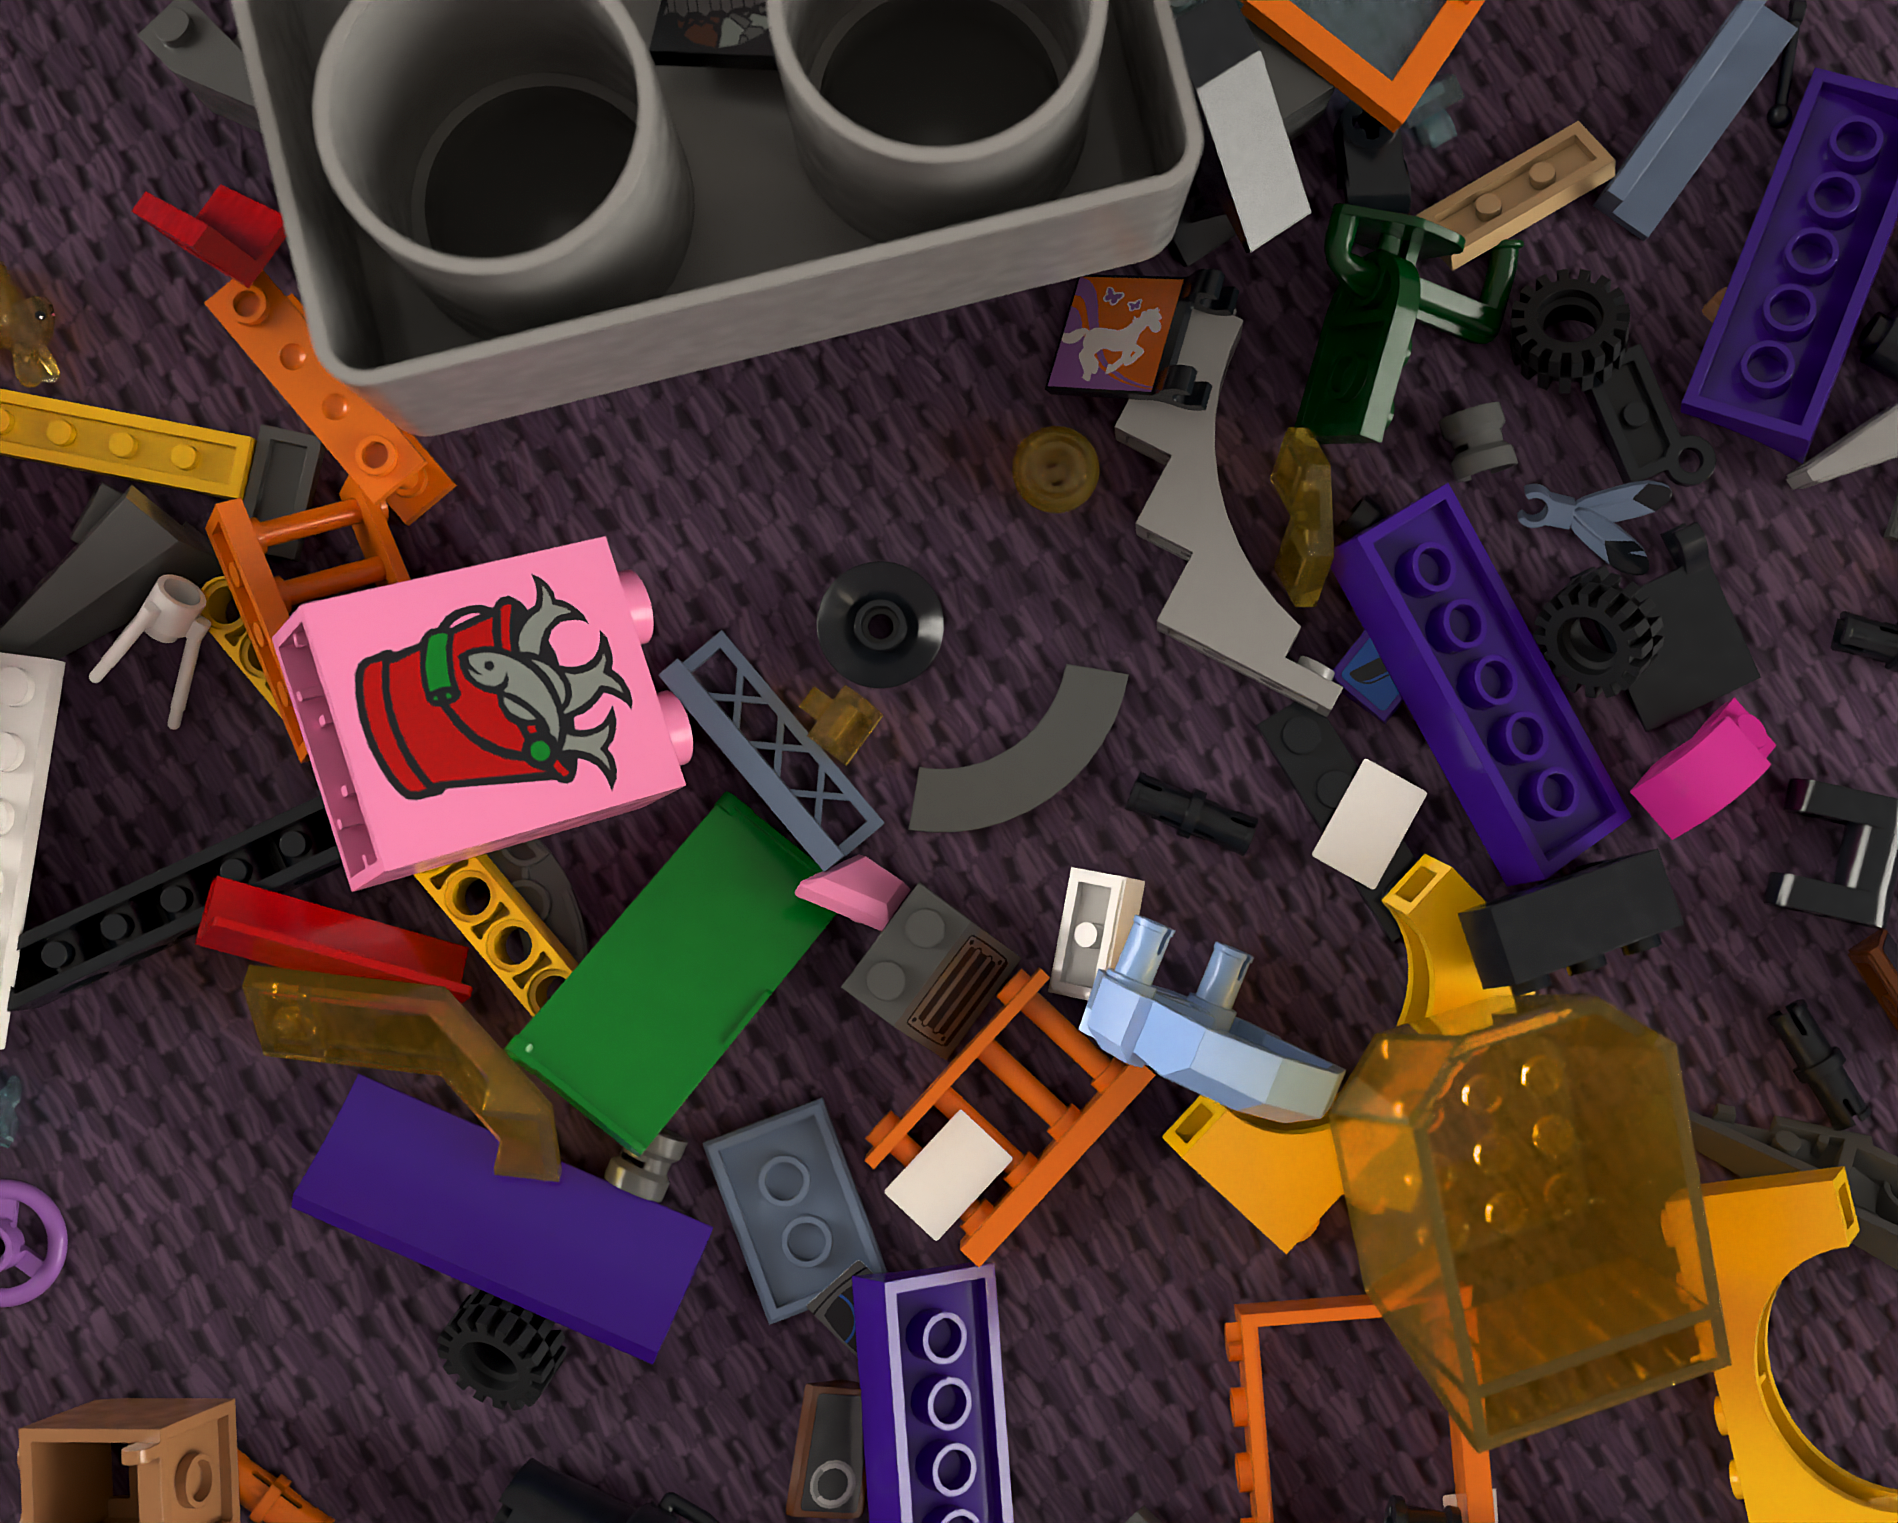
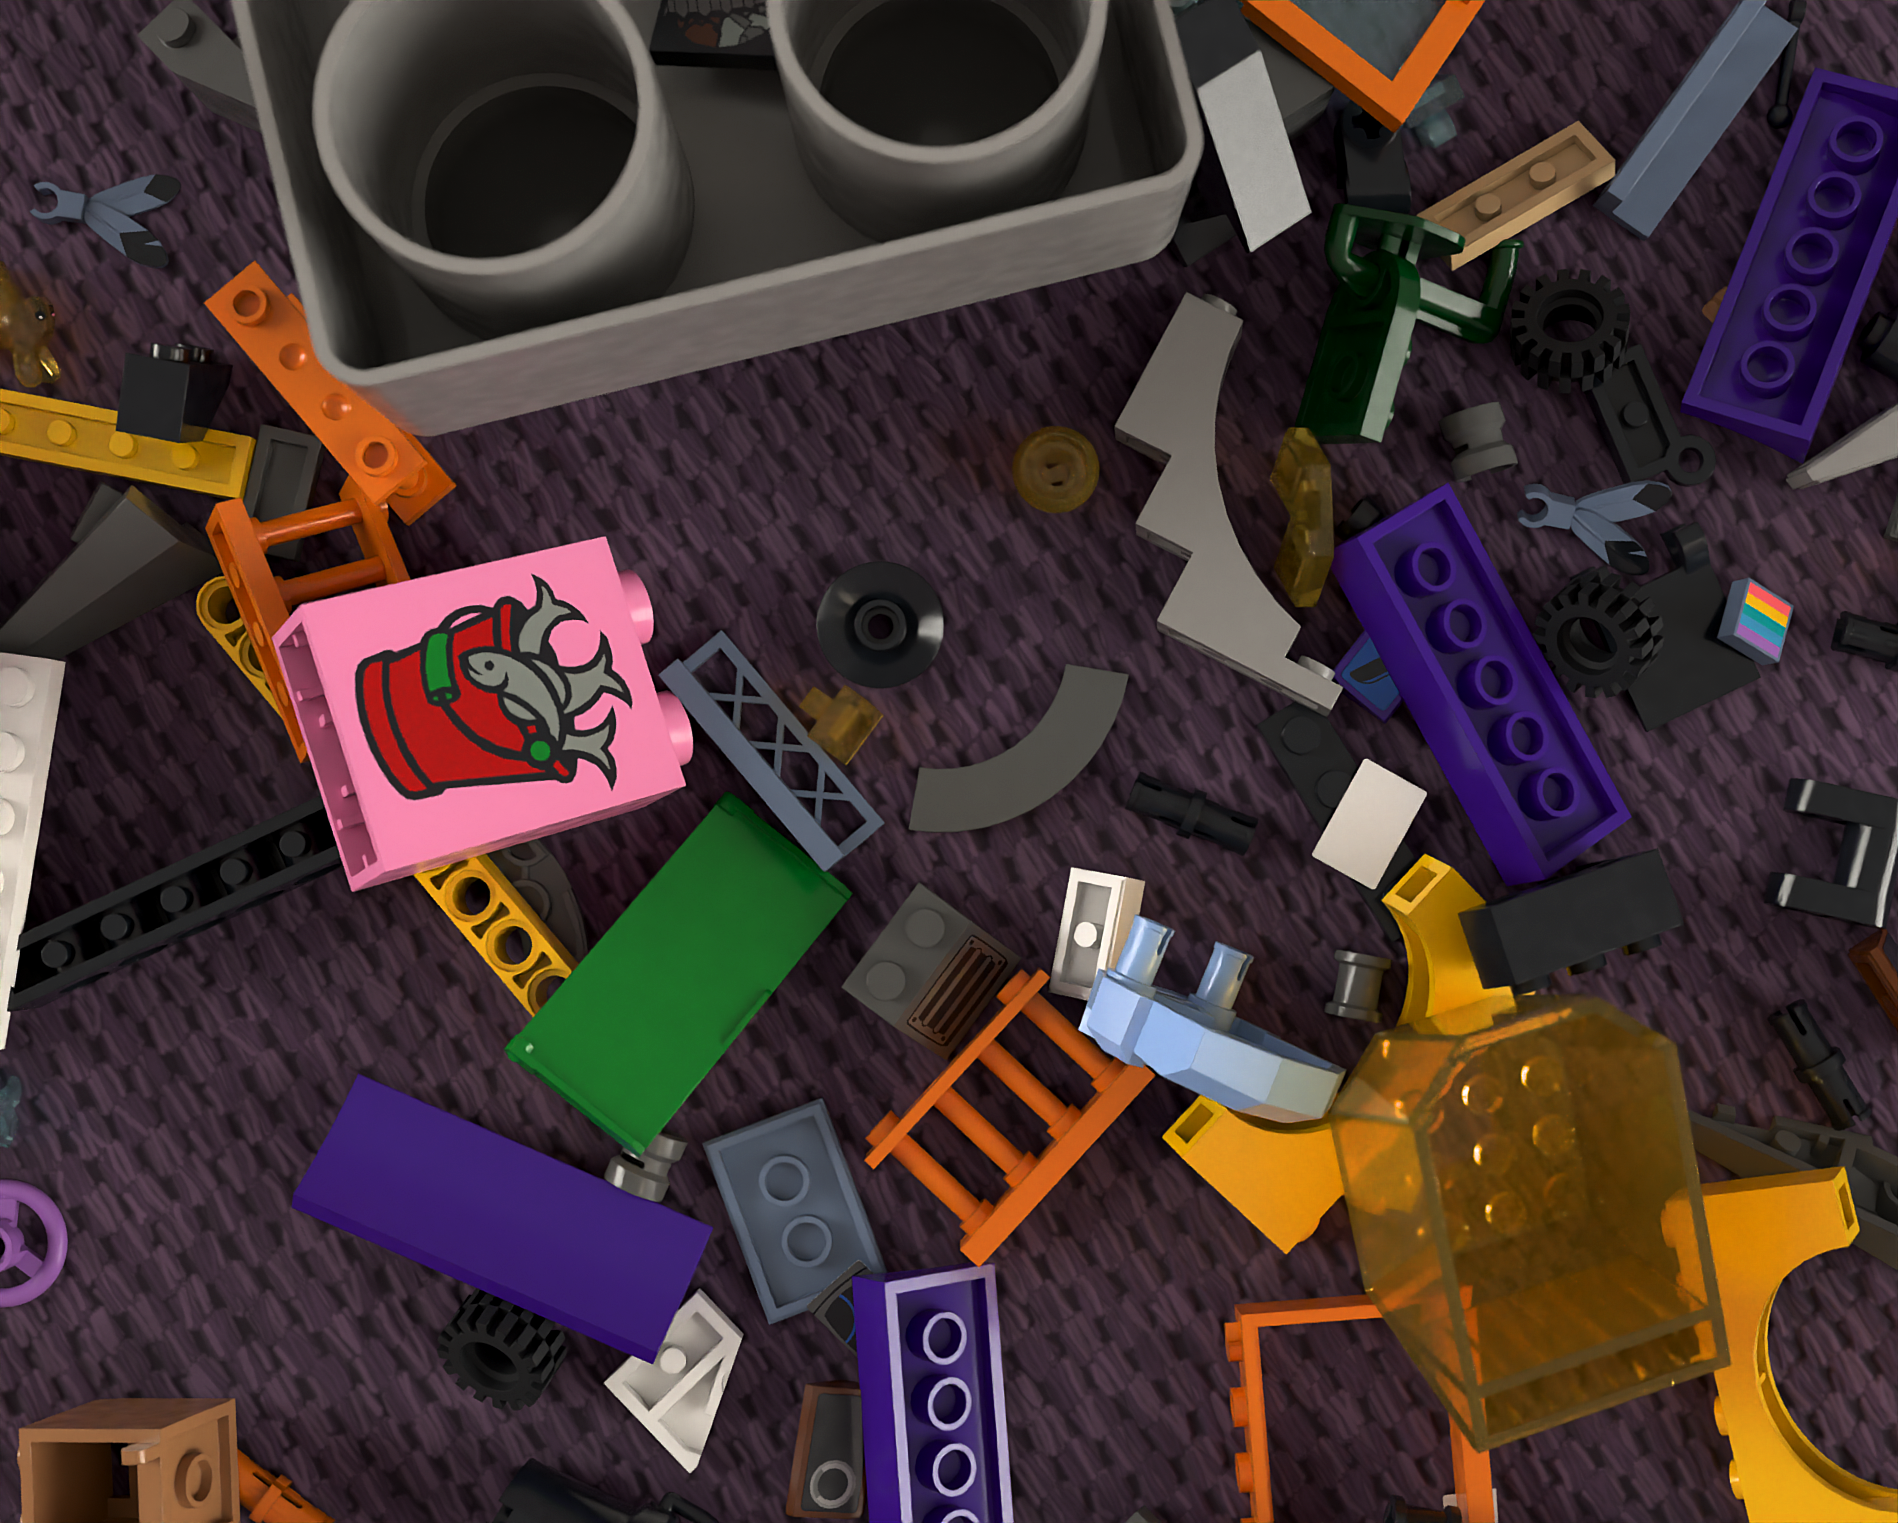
(110, 213): none -> sand blue piece
(167, 614): white plant -> none
(171, 392): none -> black slope
(227, 234): red panel -> none
(323, 939): red panel -> none
(412, 1032): clear yellow windscreen -> none
(686, 1382): none -> white wing
(856, 890): bright pink piece -> none
(948, 1175): white sticker -> none
(1129, 334): flag -> none
(1358, 986): none -> dark grey bush
(1706, 770): dark pink brick -> none
(1755, 621): none -> tile

